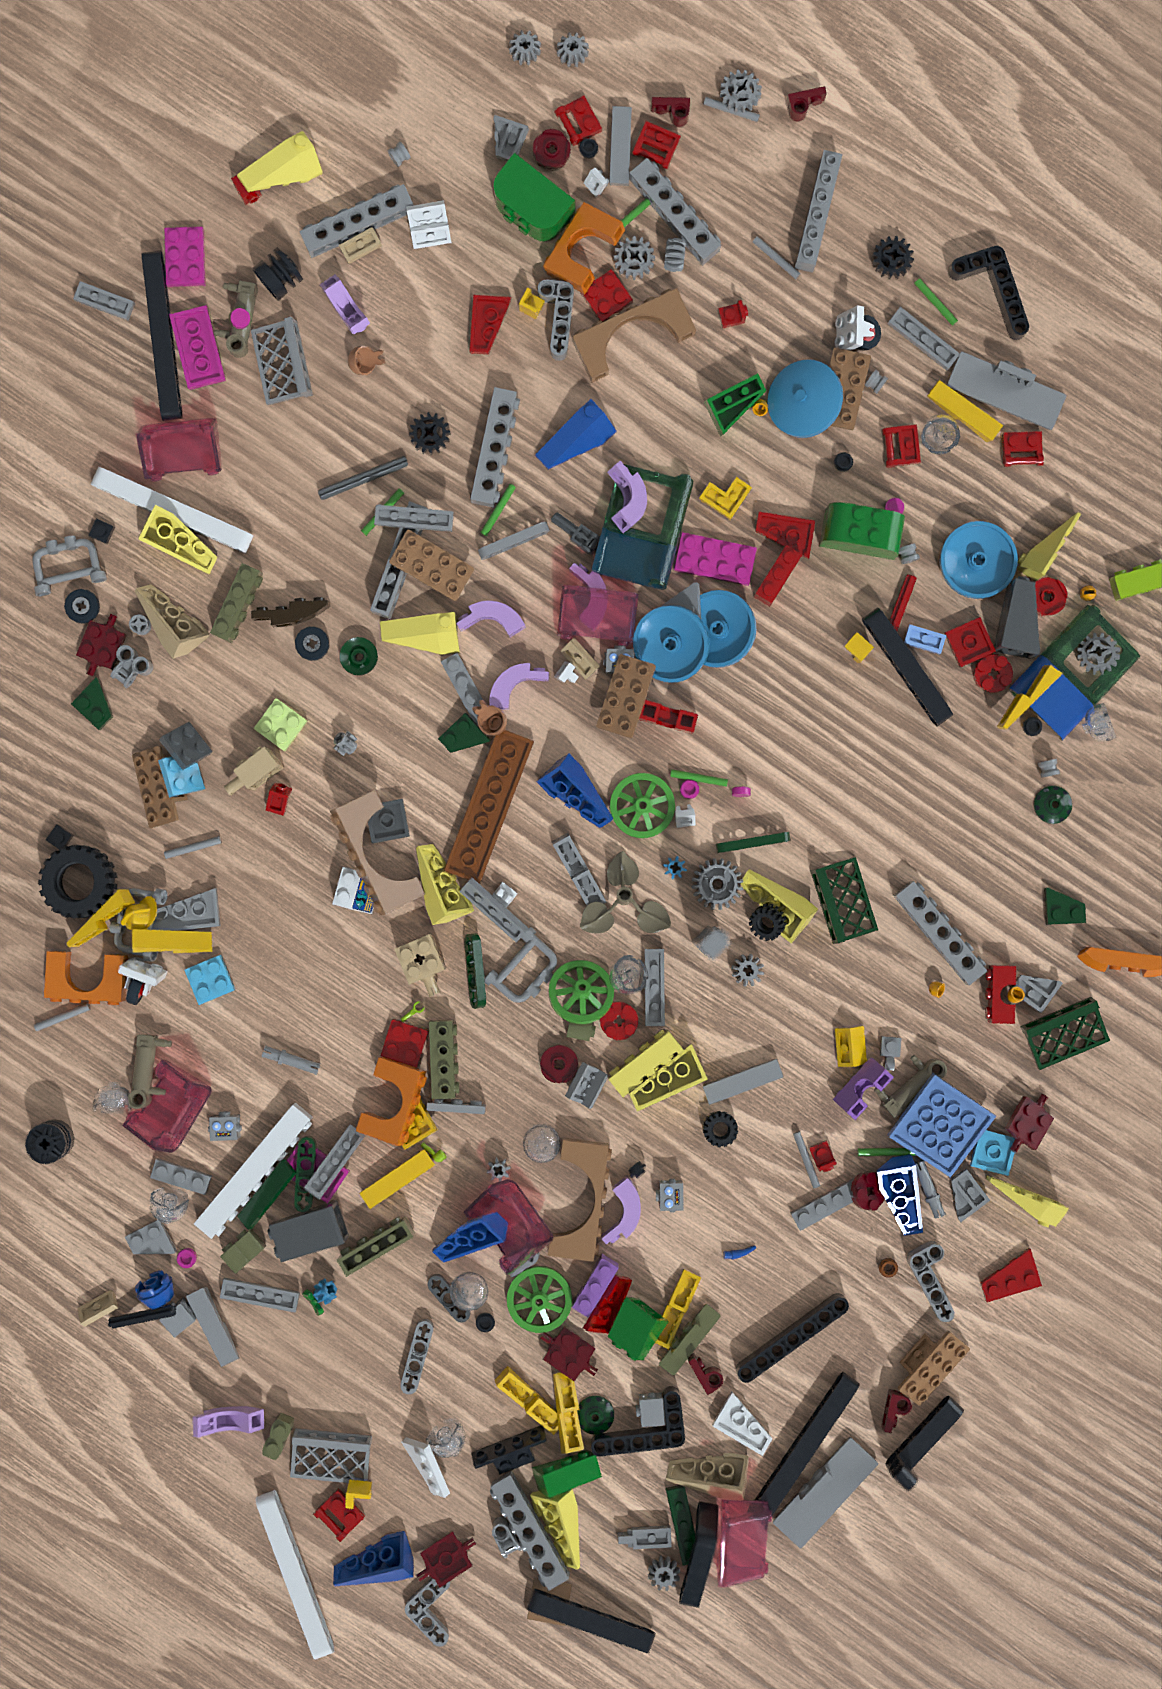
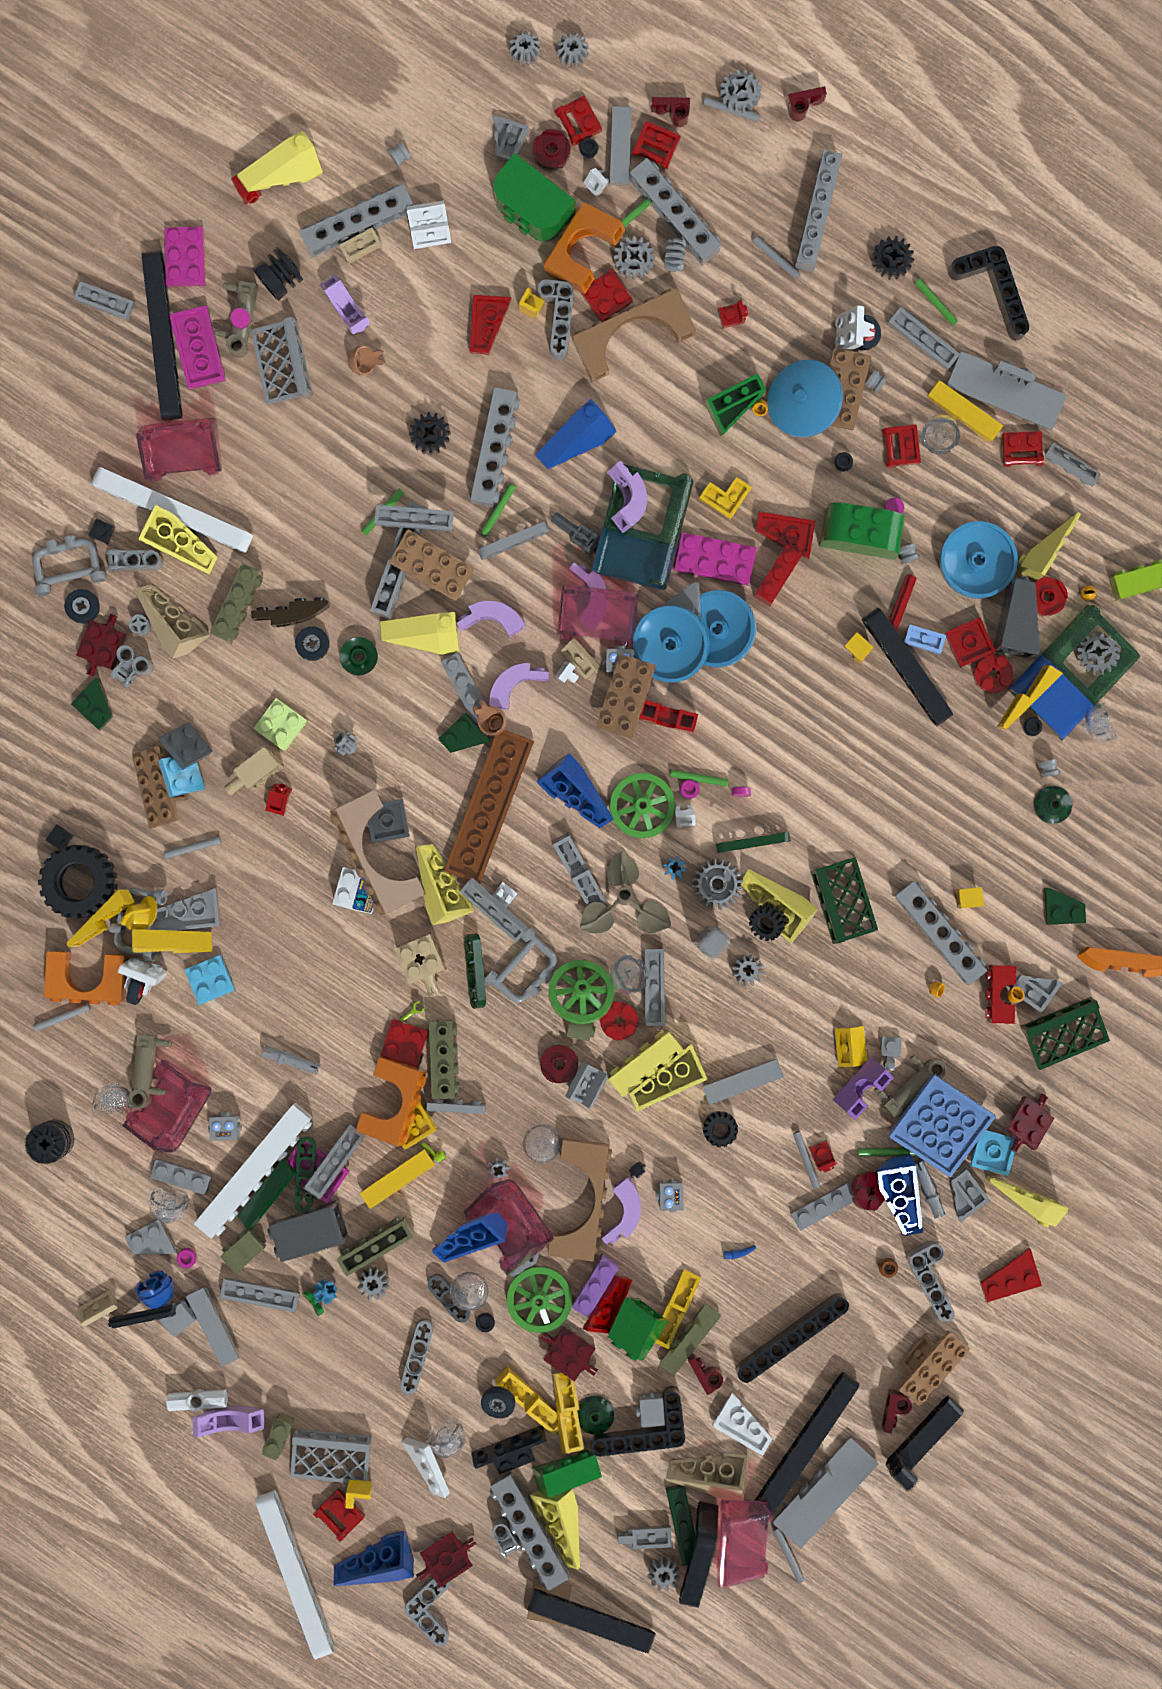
(120, 560): none -> light grey piece
(209, 1399): none -> white piece
(363, 478): dark grey axle -> none
(380, 1286): none -> light grey gear
(498, 1409): none -> black bush
(788, 1554): none -> light grey bar
(969, 897): none -> yellow panel
(1072, 464): none -> light grey plate

